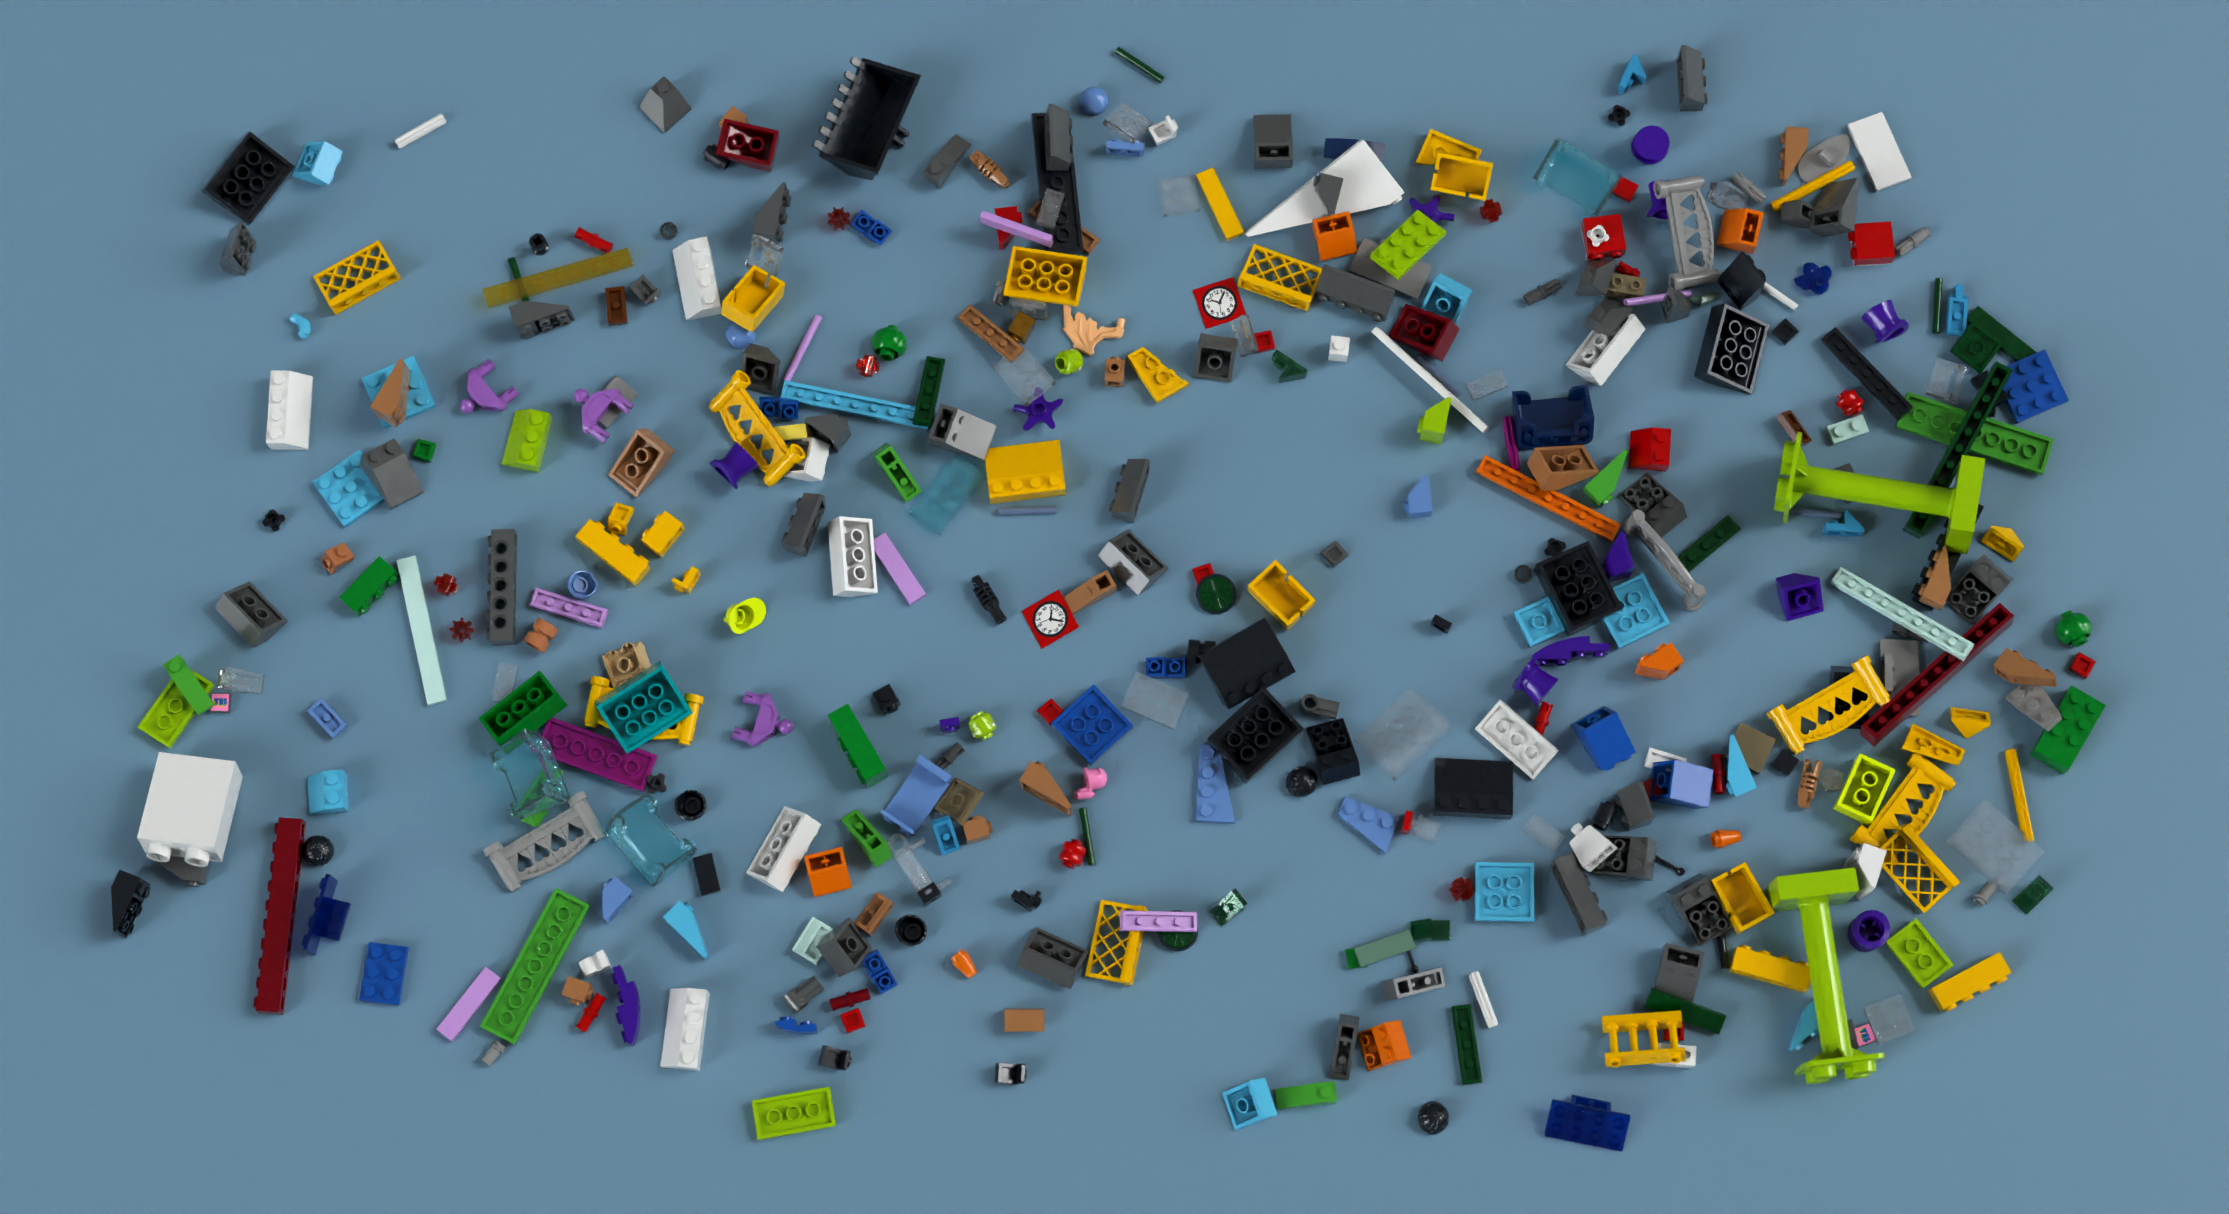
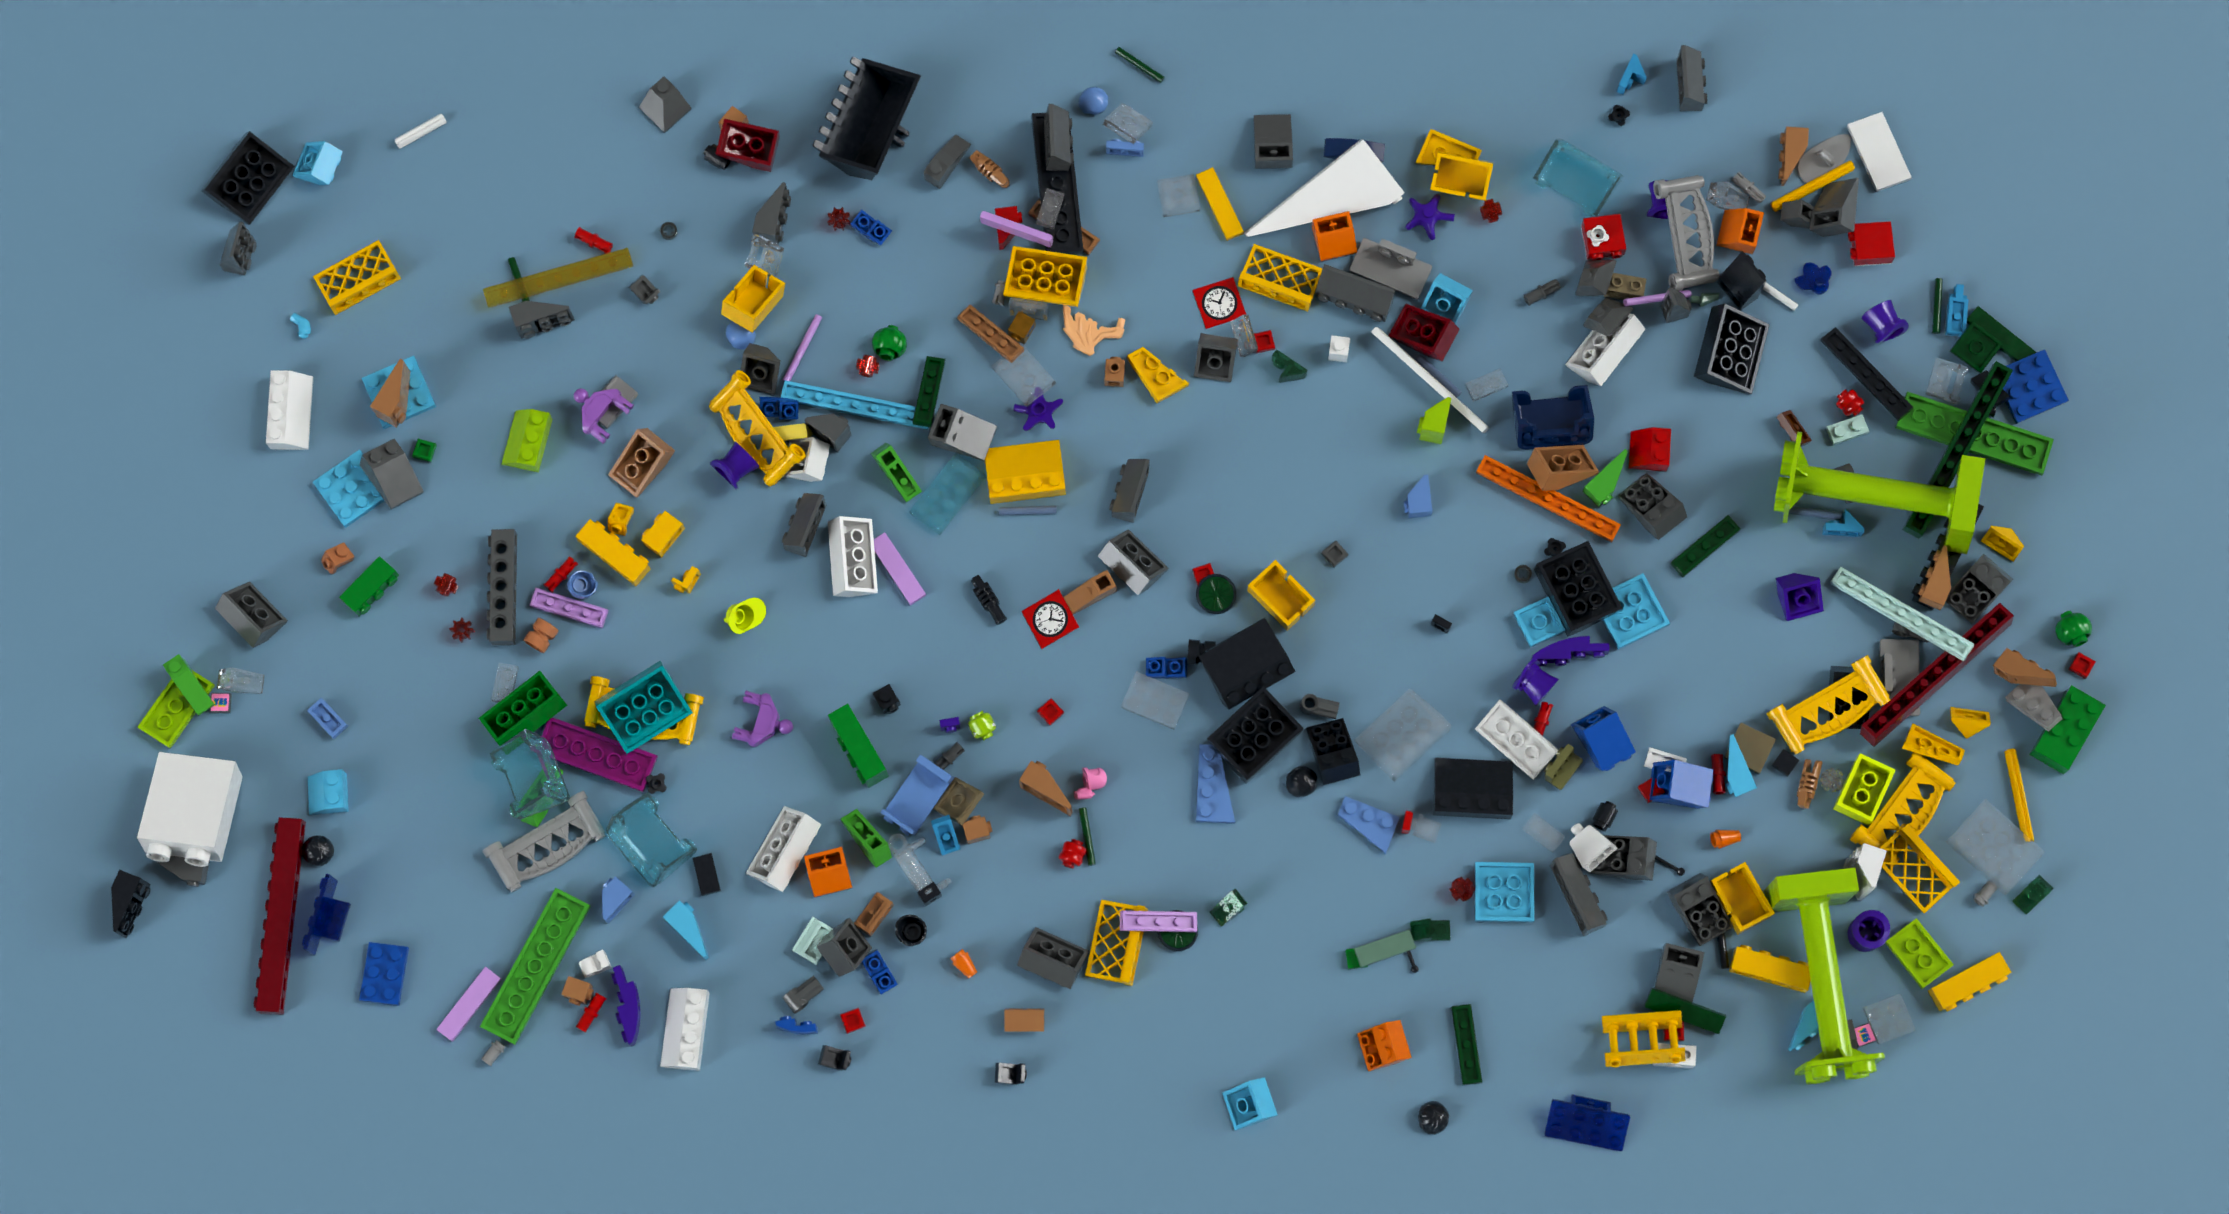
(272, 514): black plate -> none
(421, 630): light aqua tile -> none
(482, 394): medium lavender connector -> none
(535, 240): black bush -> none
(560, 574): none -> red pin
(616, 305): reddish brown plate -> none
(626, 662): tan slope -> none
(690, 805): black hair -> none
(697, 279): white slope -> none
(793, 1113): lime plate -> none
(850, 999): dark red pin -> none
(1022, 899): black bracket -> none
(1069, 361): lime head -> none
(1092, 724): blue plate -> none
(1164, 130): white bracket -> none
(1306, 1095): bright green slope -> none
(1328, 190): dark grey slope -> none
(1344, 1046): dark grey slope -> none
(1408, 244): lime plate -> none
(1413, 983): dark grey slope -> none
(1483, 999): white axle -> none
(1511, 443): magenta axle -> none
(1563, 767): none -> olive bracket
(1618, 561): dark purple slope -> none
(1626, 189): red tile -> none
(1627, 270): red pin -> none
(1634, 806): dark grey slope -> none
(1637, 526): light grey piece -> none
(1650, 145): dark purple hat -> none
(1661, 663): orange slope -> none
(1785, 331): black tile -> none
(1912, 241): light grey axle -> none

